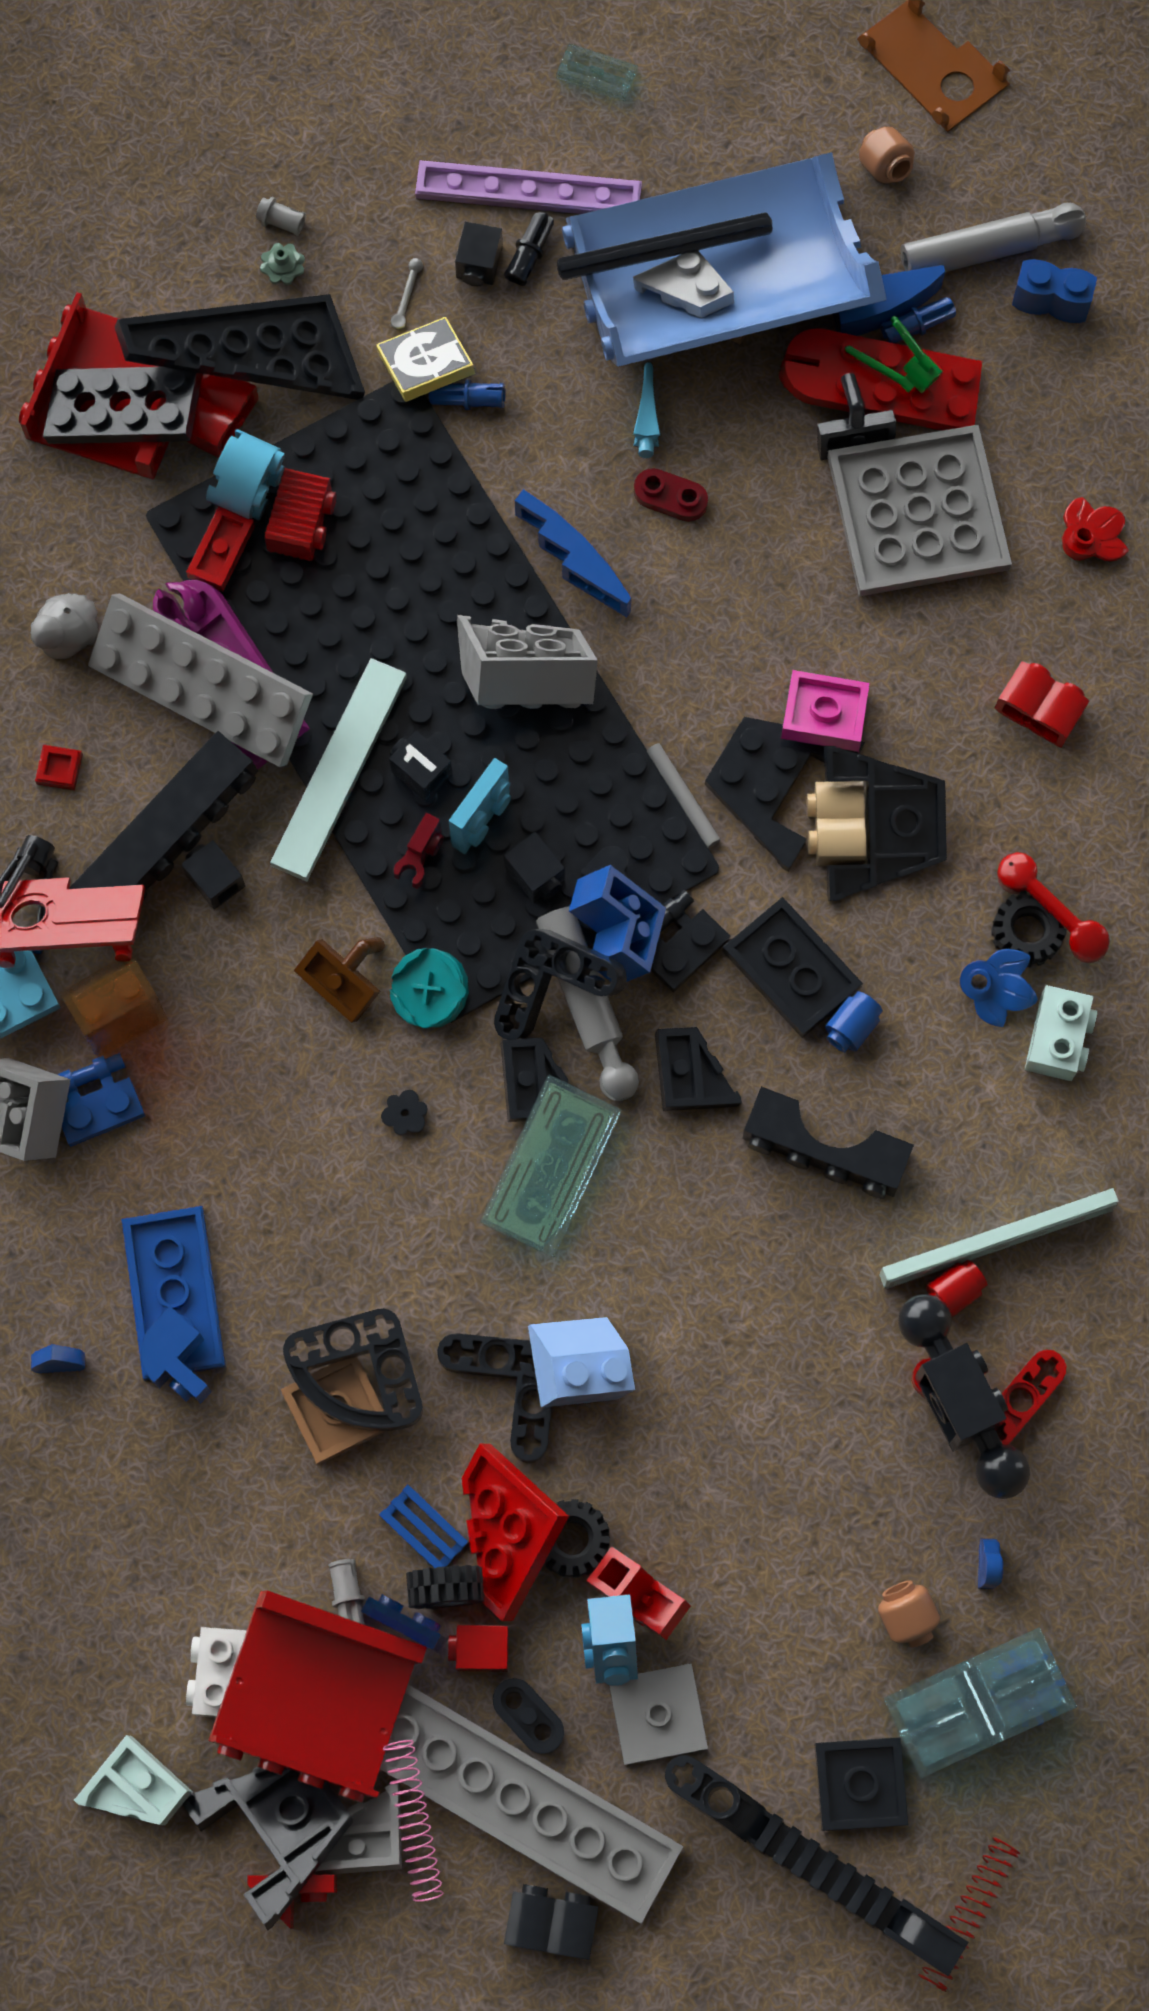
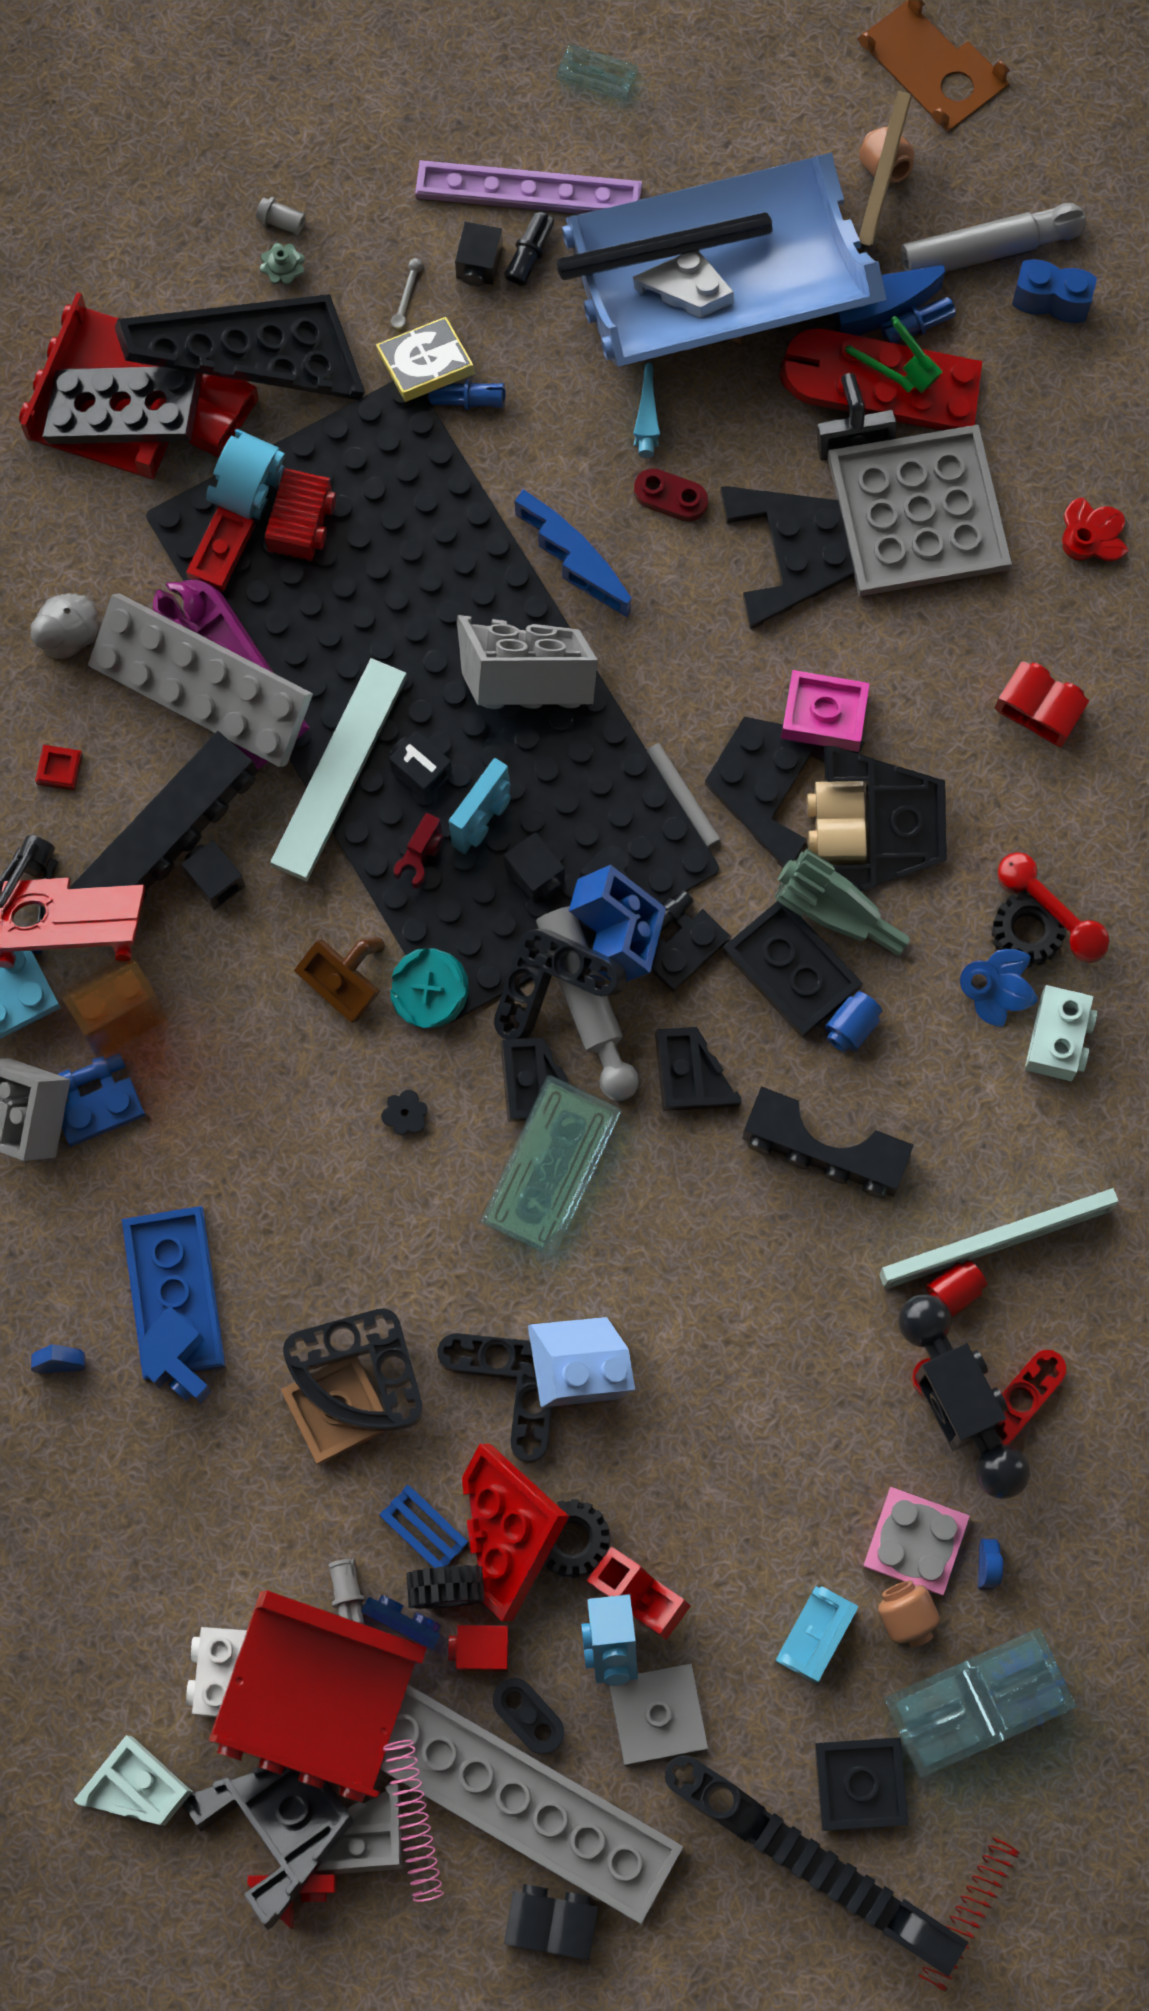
(806, 542): none -> black wing
(816, 1634): none -> medium azure hinge
(834, 902): none -> sand green piece
(885, 168): none -> tan tile
(916, 1541): none -> light grey piece

